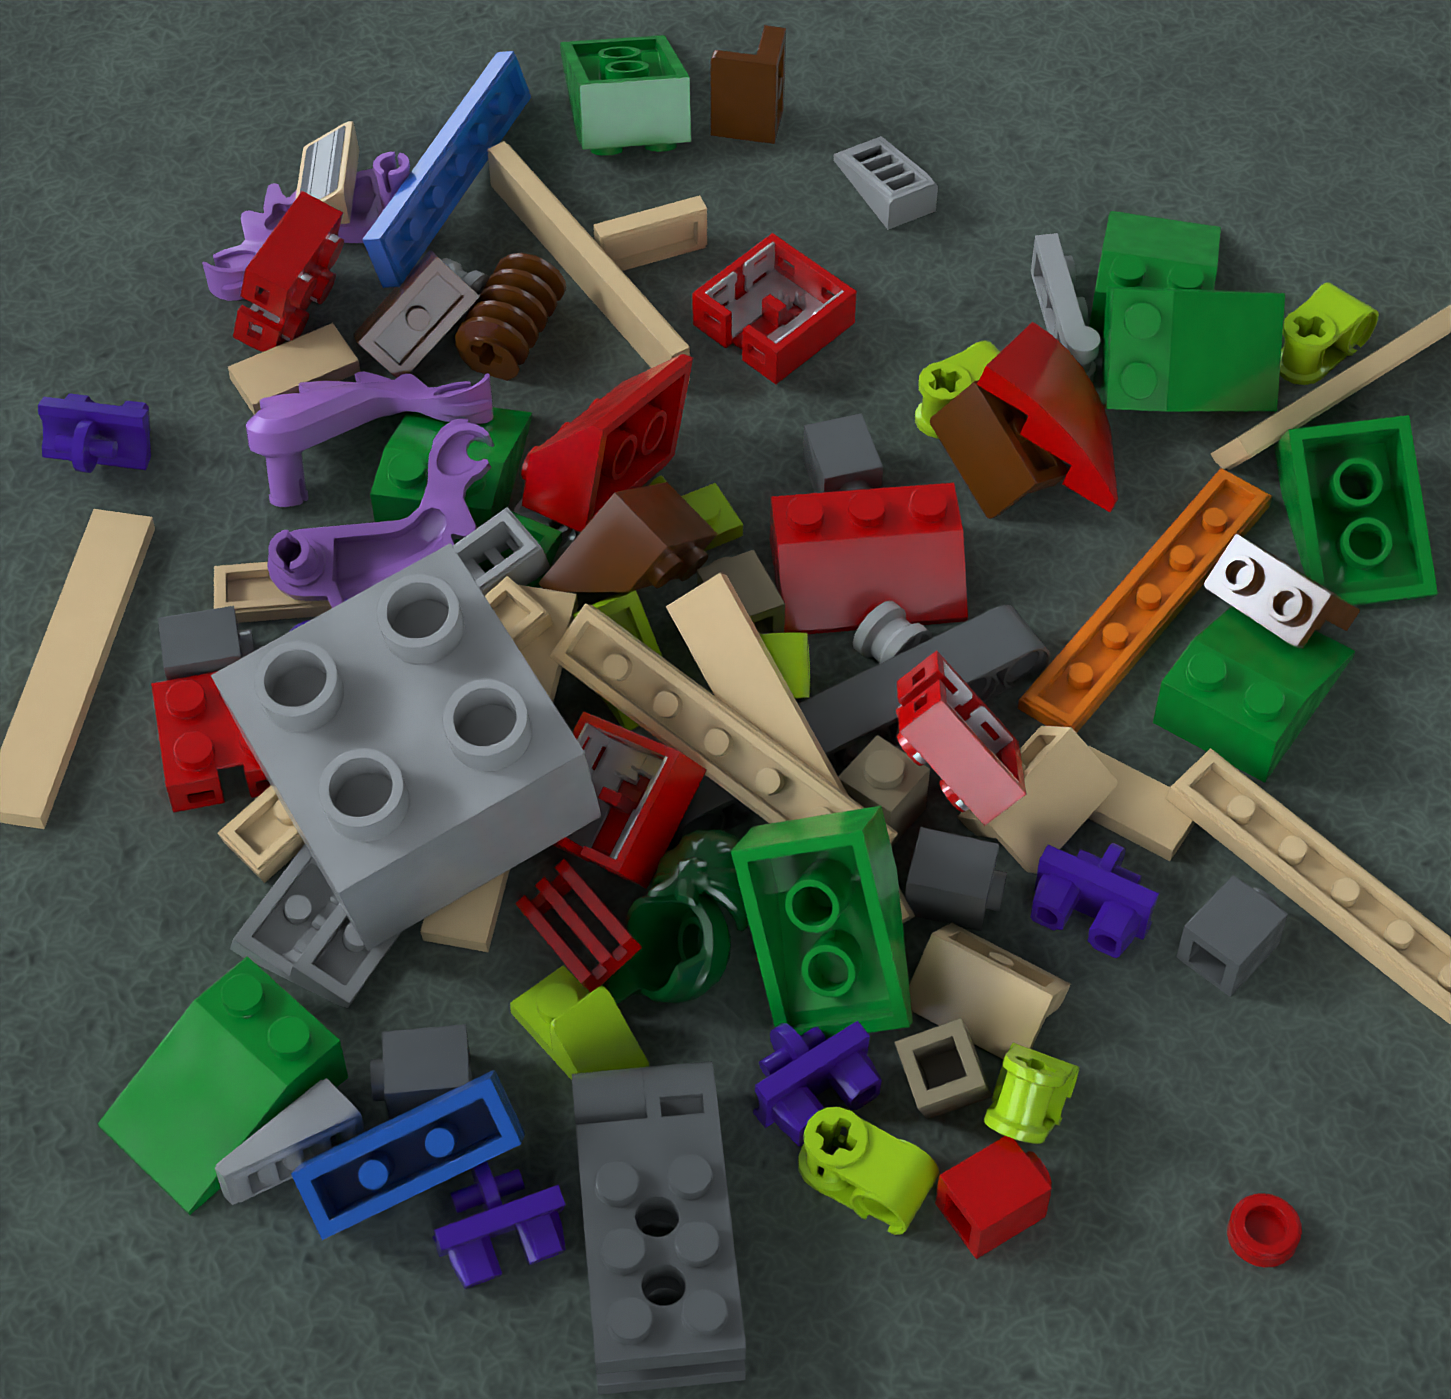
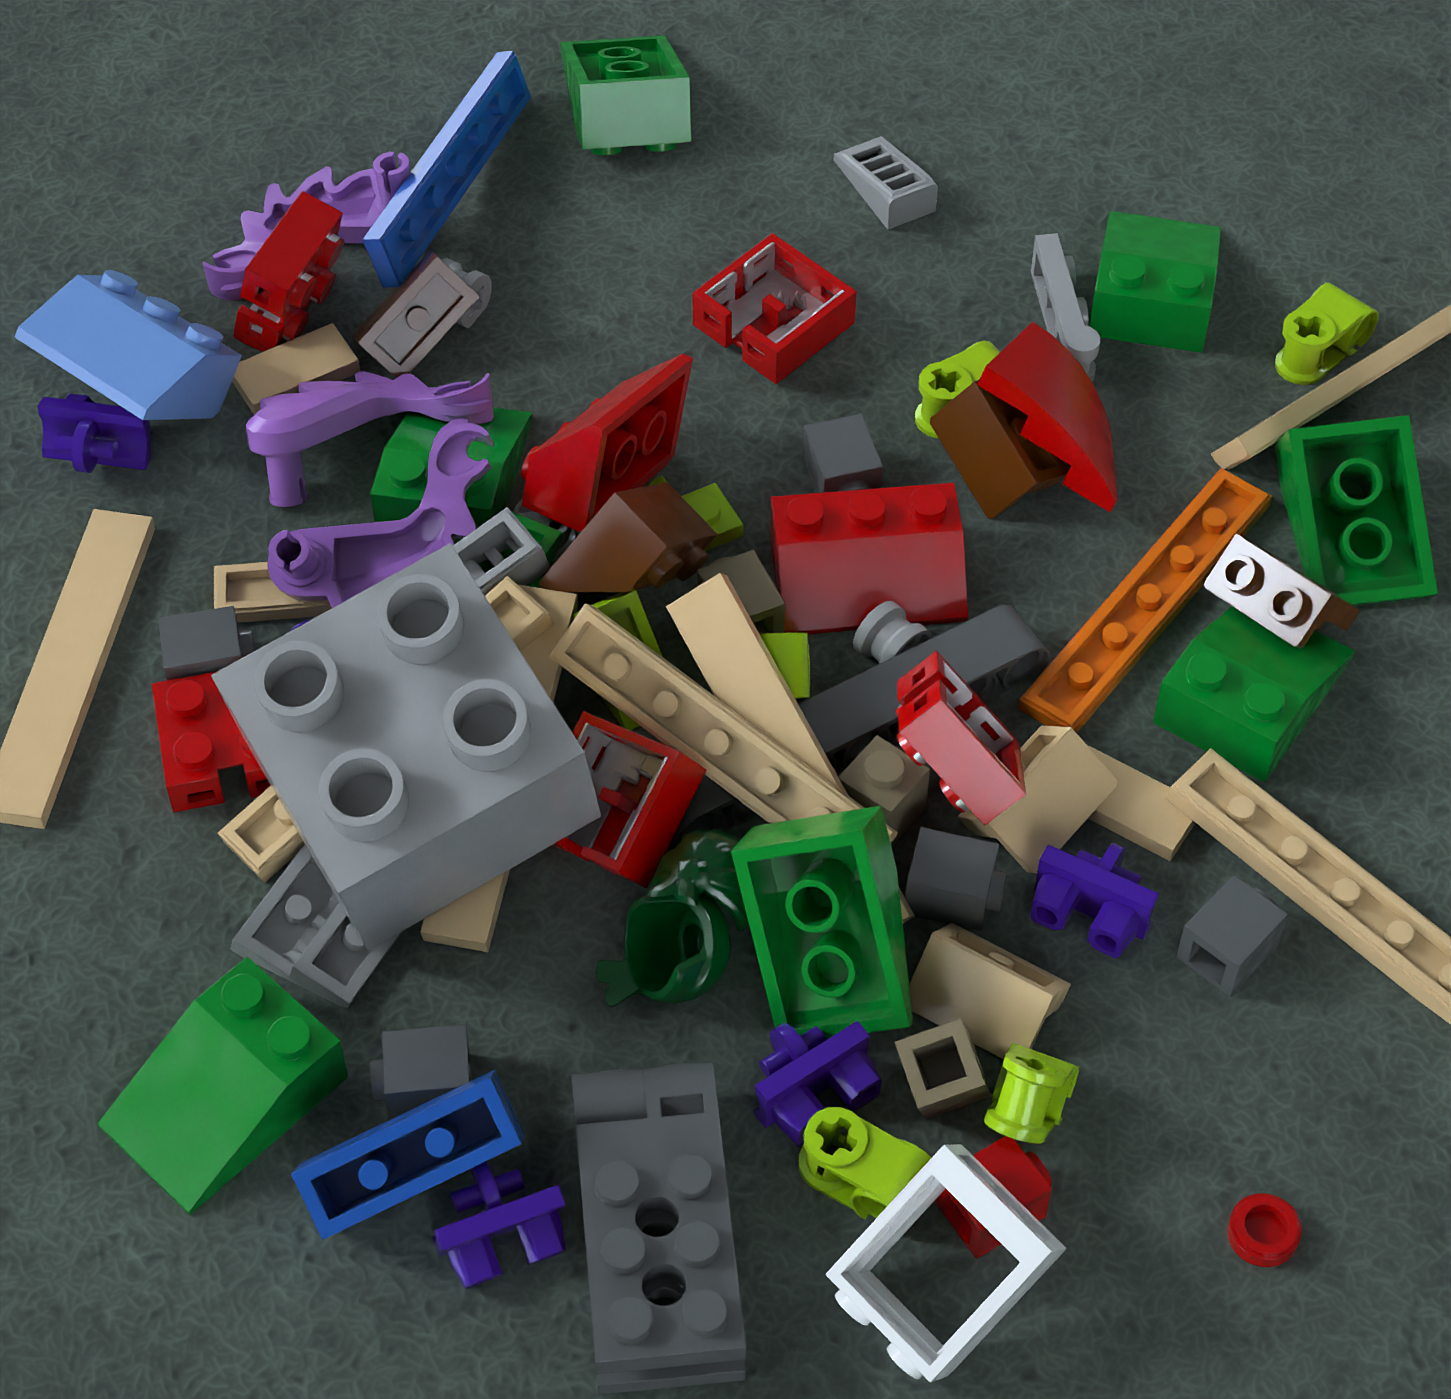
(133, 348): none -> medium blue slope
(299, 1132): light grey slope -> none
(331, 168): slope -> none
(509, 315): reddish brown piece -> none
(552, 895): red tile -> none
(576, 1026): lime slope -> none
(583, 258): tan tile -> none
(654, 233): tan tile -> none
(749, 90): reddish brown panel -> none
(996, 1209): none -> white window
(1191, 349): green slope -> none

